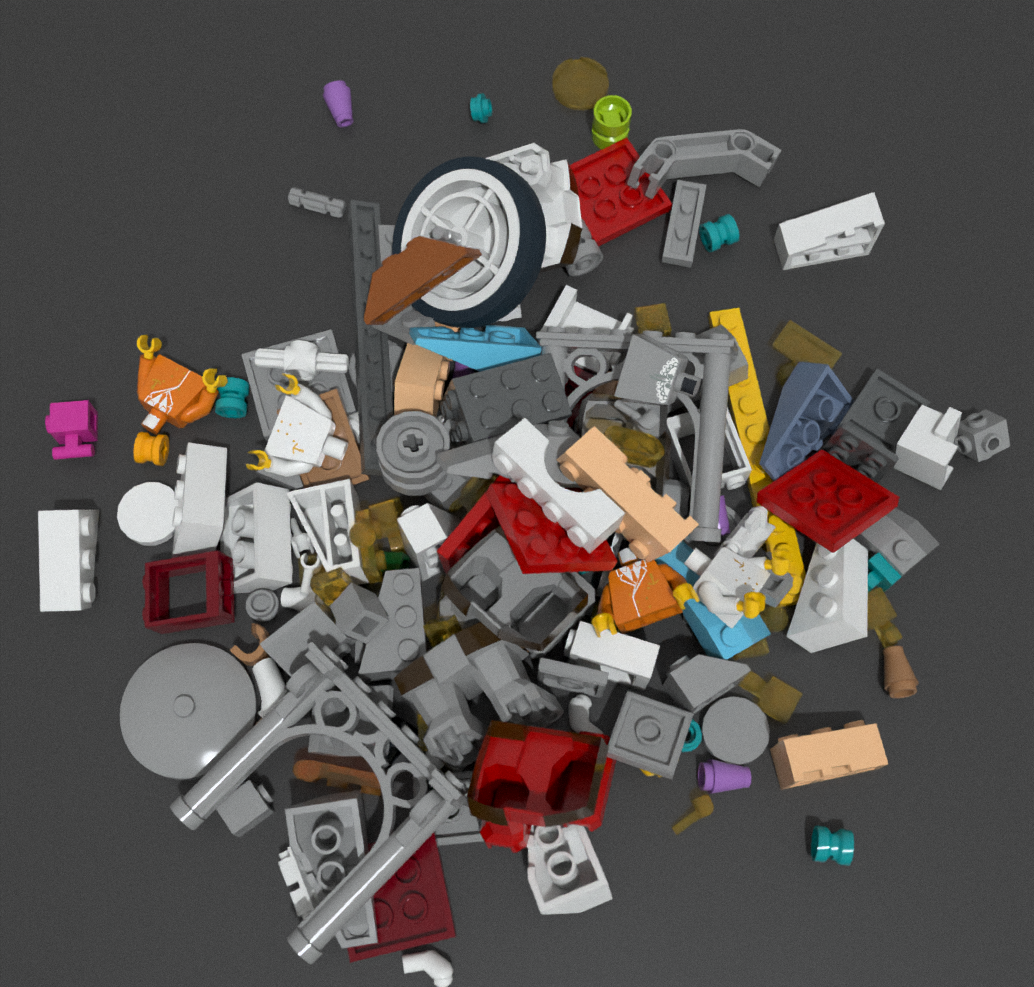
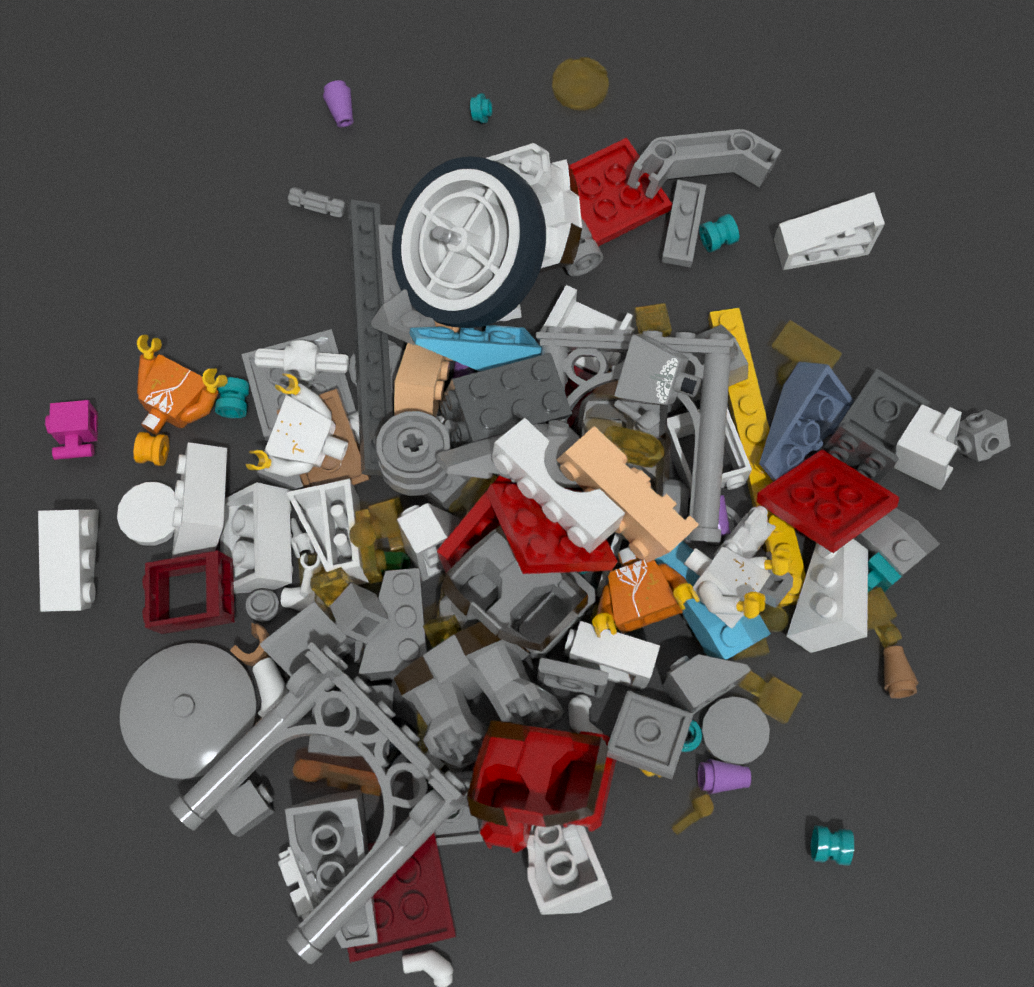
(412, 275): dark orange wedge -> none
(610, 120): lime wheel -> none
(828, 754): light nougat wedge -> none

